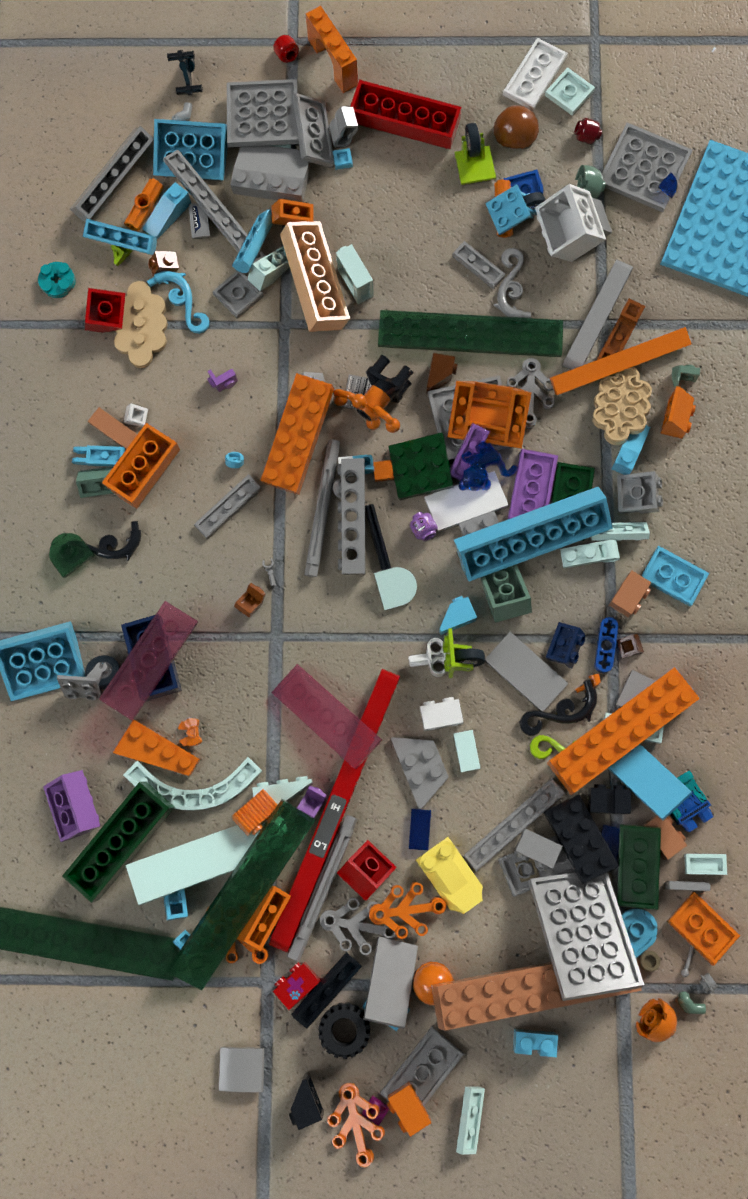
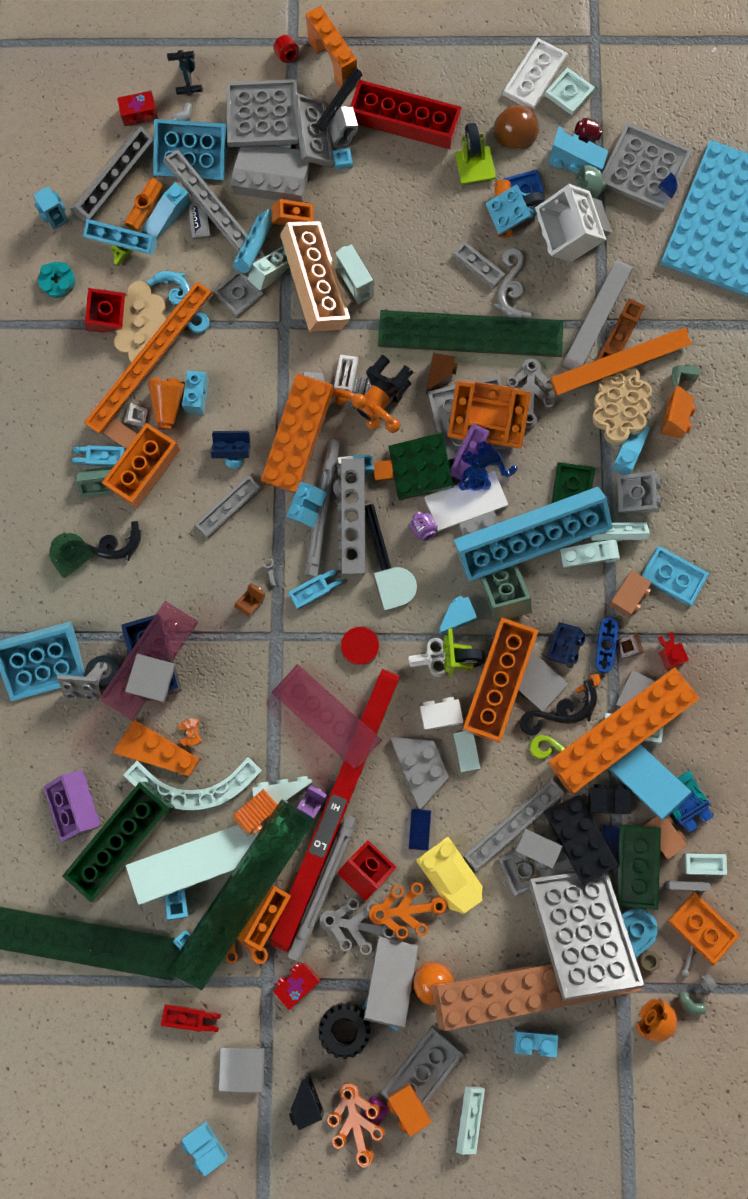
(50, 207): none -> medium azure brick
(137, 108): none -> red brick
(148, 358): none -> orange plate
(150, 678): none -> light grey tile
(163, 262): bracket -> none
(166, 400): none -> orange cone
(188, 1018): none -> red hinge
(195, 392): none -> medium azure brick
(204, 1148): none -> medium azure brick
(223, 381): medium lavender bracket -> none
(230, 444): none -> dark blue bracket
(305, 504): none -> medium azure brick
(313, 589): none -> medium azure hinge
(326, 990): black plate -> none
(339, 99): none -> black axle
(346, 372): none -> white tile
(360, 645): none -> red tile
(500, 680): none -> orange brick
(532, 482): medium lavender tile -> none
(571, 153): none -> medium azure wedge
(672, 654): none -> red brick

